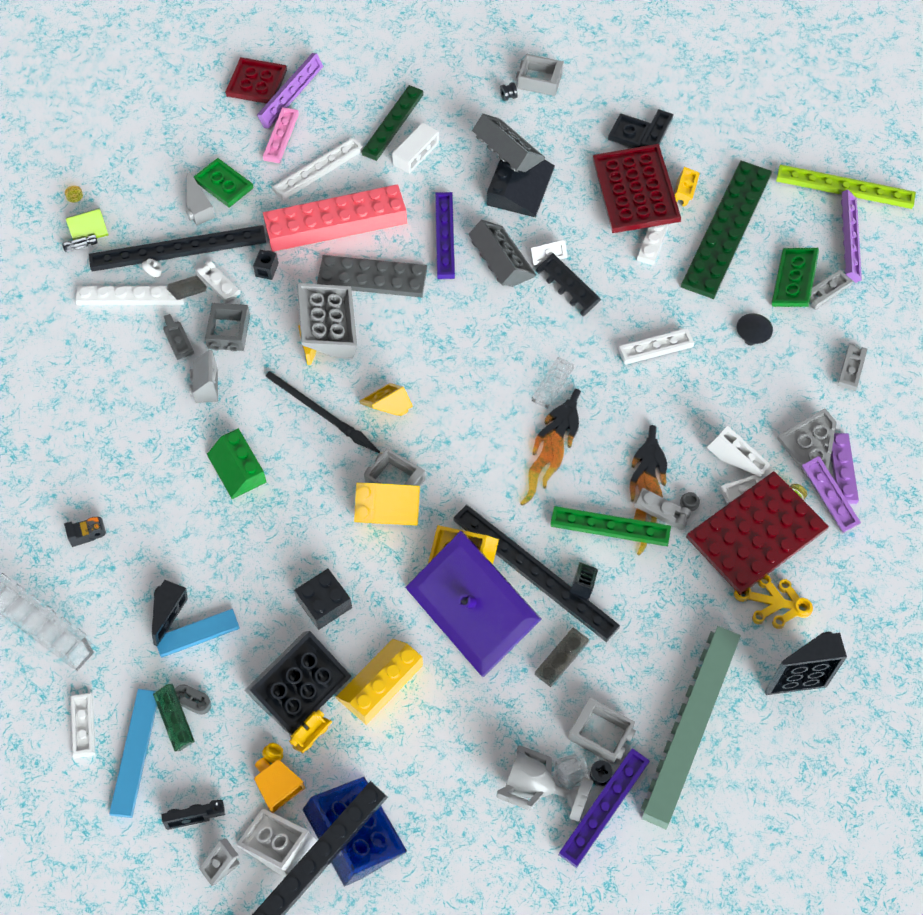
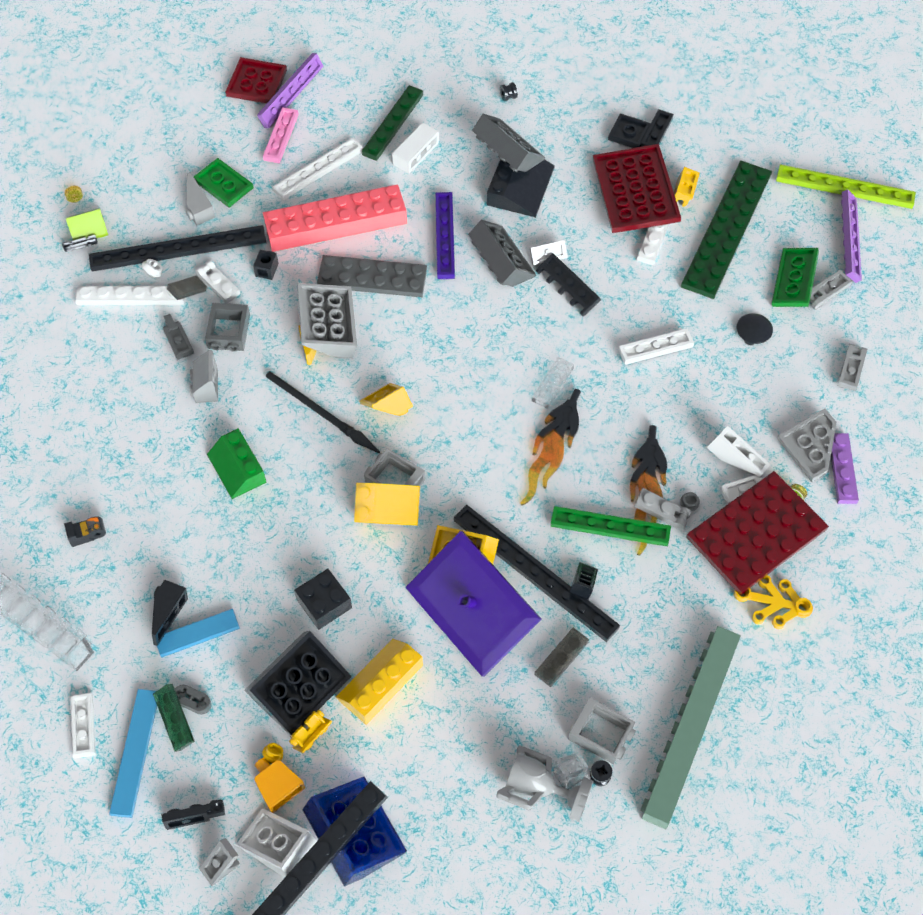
(542, 65): light grey window -> none
(604, 808): dark purple plate -> none
(809, 666): black slope -> none
(831, 494): medium lavender plate -> none

